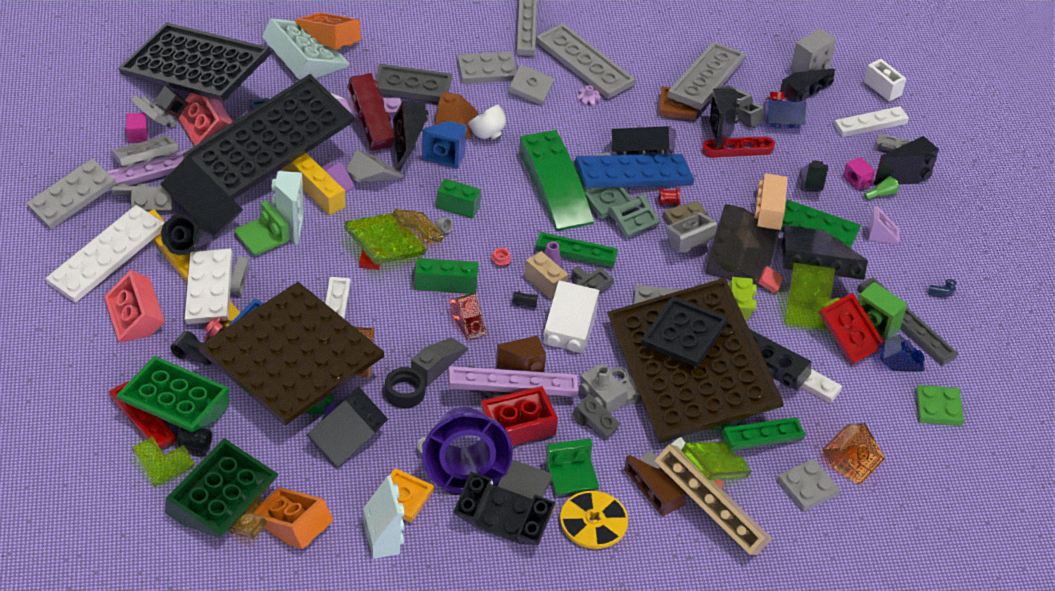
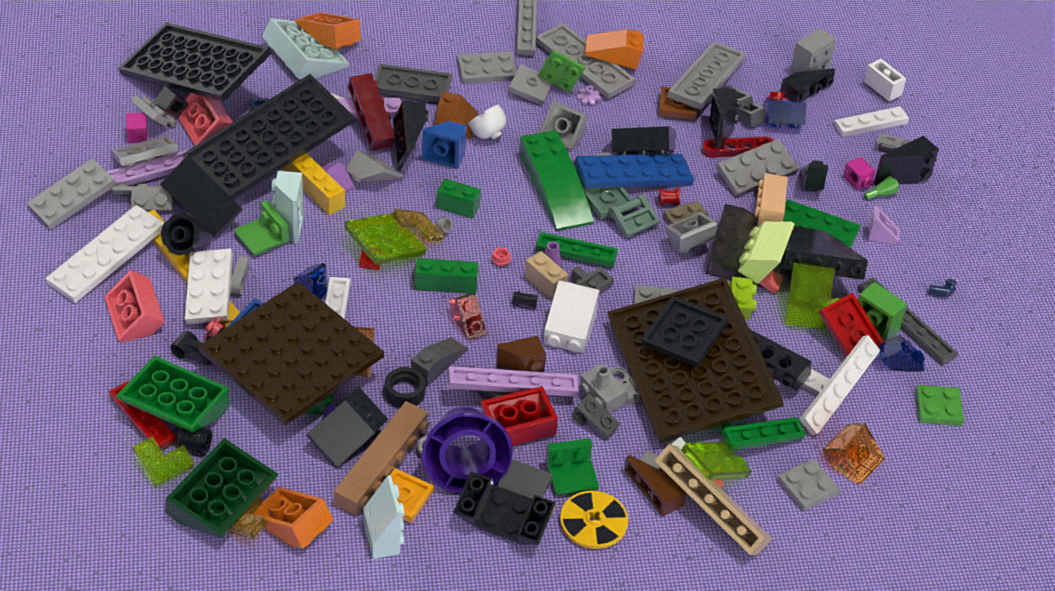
(314, 279): none -> clear blue slope
(381, 458): none -> medium nougat brick
(561, 71): none -> bright green bracket
(568, 123): none -> light grey slope
(617, 47): none -> orange slope
(747, 169): none -> light grey plate
(764, 249): none -> yellowish green slope
(839, 385): none -> white plate

